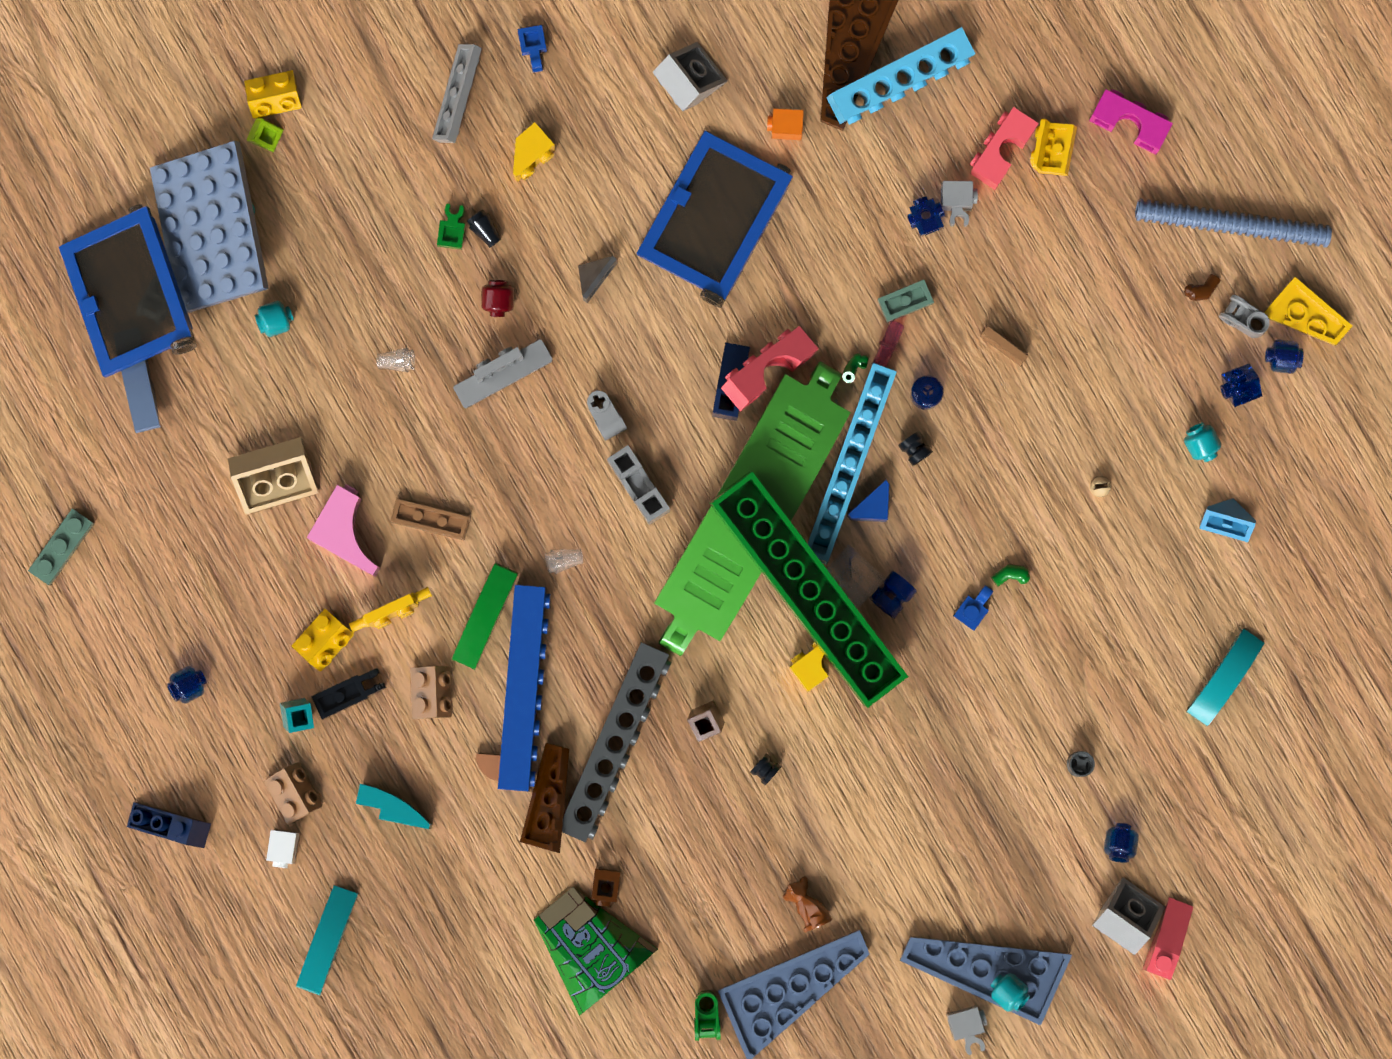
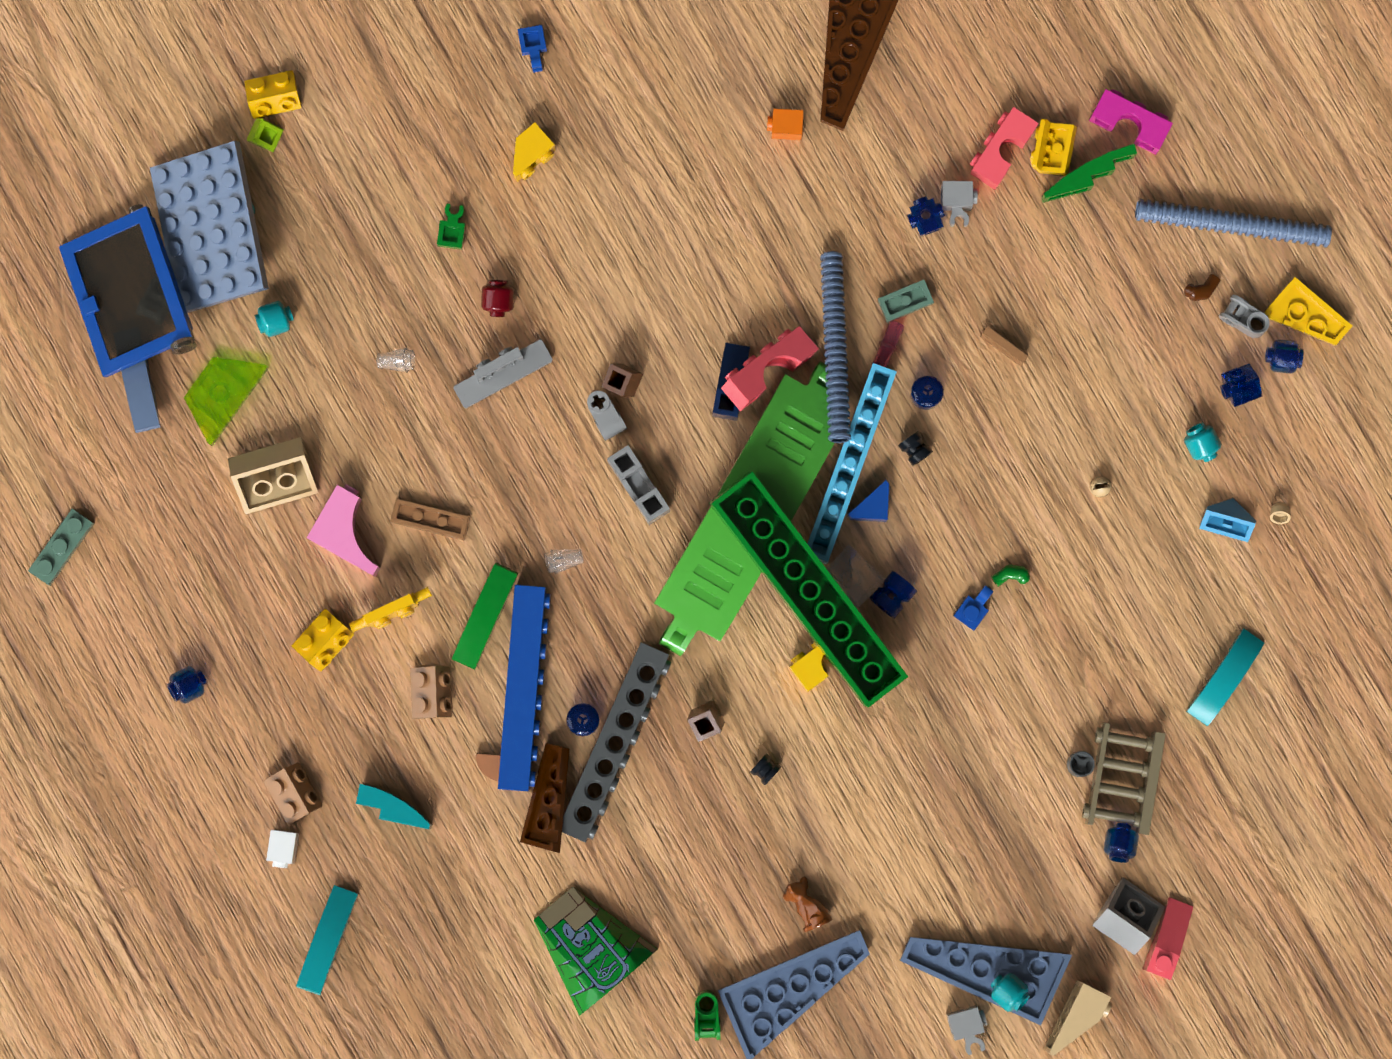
(169, 825): dark blue slope -> none
(221, 393): none -> clear neon green wing
(296, 715): teal brick -> none
(345, 694): black hinge -> none
(456, 93): light grey plate -> none
(484, 228): black cone -> none
(583, 729): none -> clear blue head
(594, 274): flat silver slope -> none
(605, 876): reddish brown brick -> none
(622, 380): none -> reddish brown brick
(689, 76): light grey slope -> none
(715, 217): clear smoke door -> none
(835, 347): none -> sand blue piece
(851, 368): green arm -> none
(954, 43): medium azure brick -> none
(1079, 1014): none -> tan slope
(1082, 178): none -> green slope
(1148, 770): none -> dark tan fence
(1280, 513): none -> tan hinge

